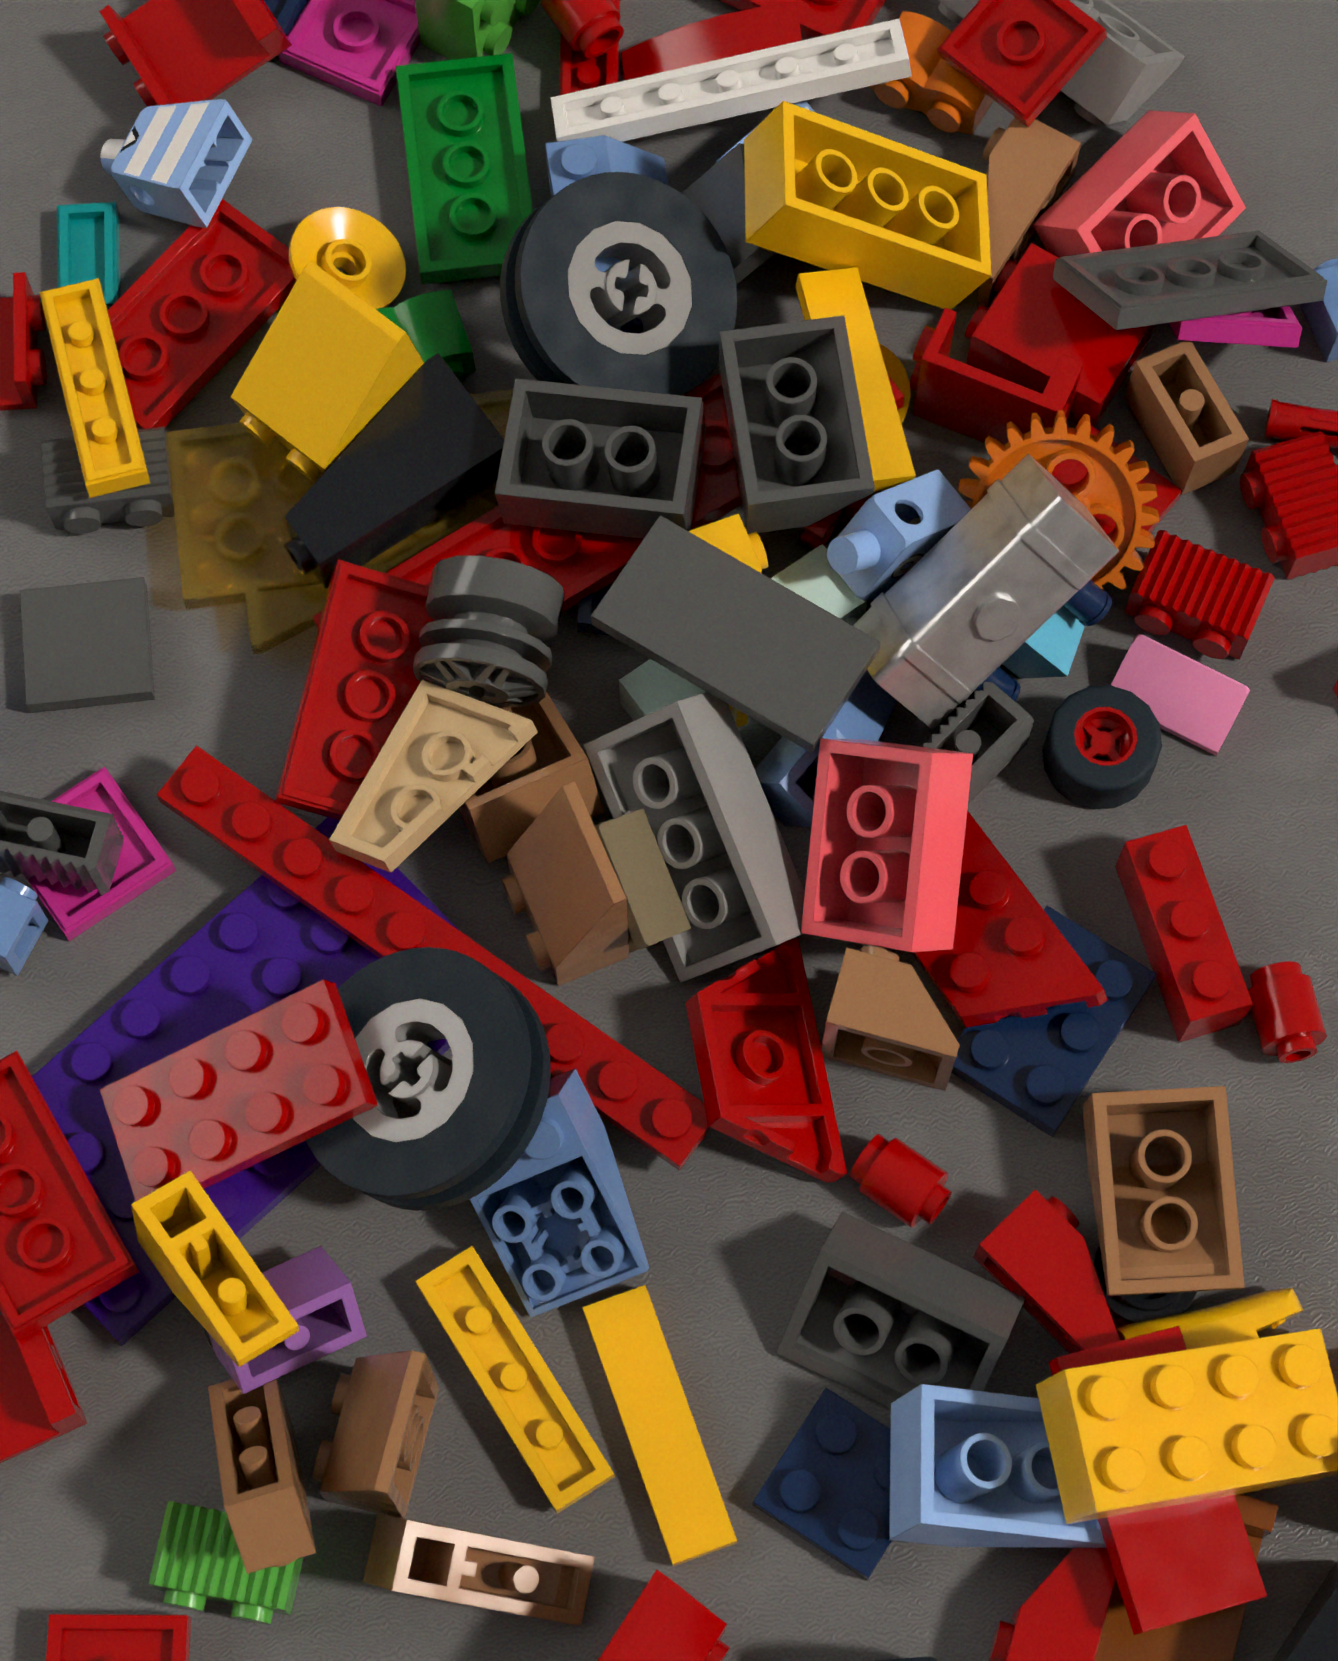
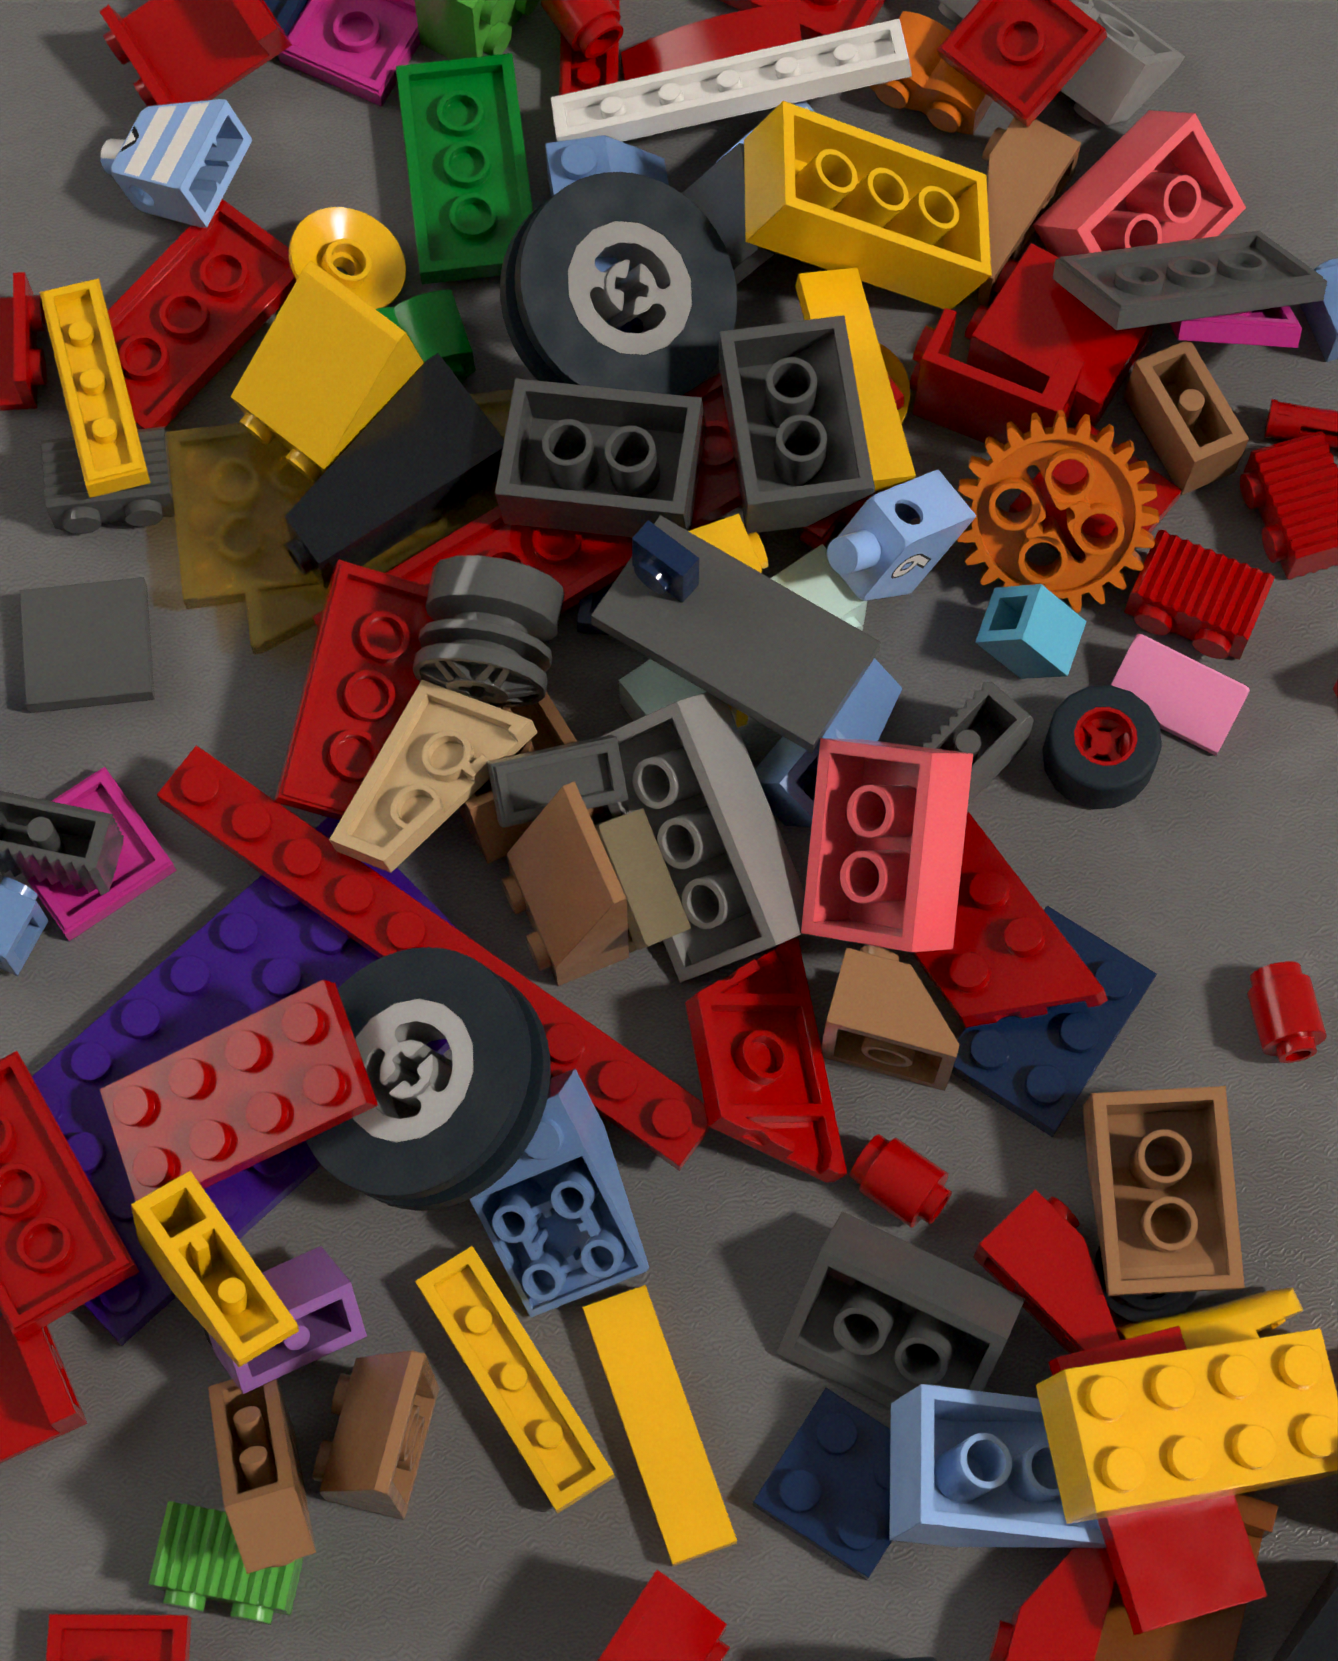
(89, 246): teal tile -> none
(478, 1569): medium nougat slope -> none
(529, 780): none -> dark grey tile
(664, 563): none -> dark blue plate
(987, 593): flat silver piece -> none
(1183, 933): red brick -> none

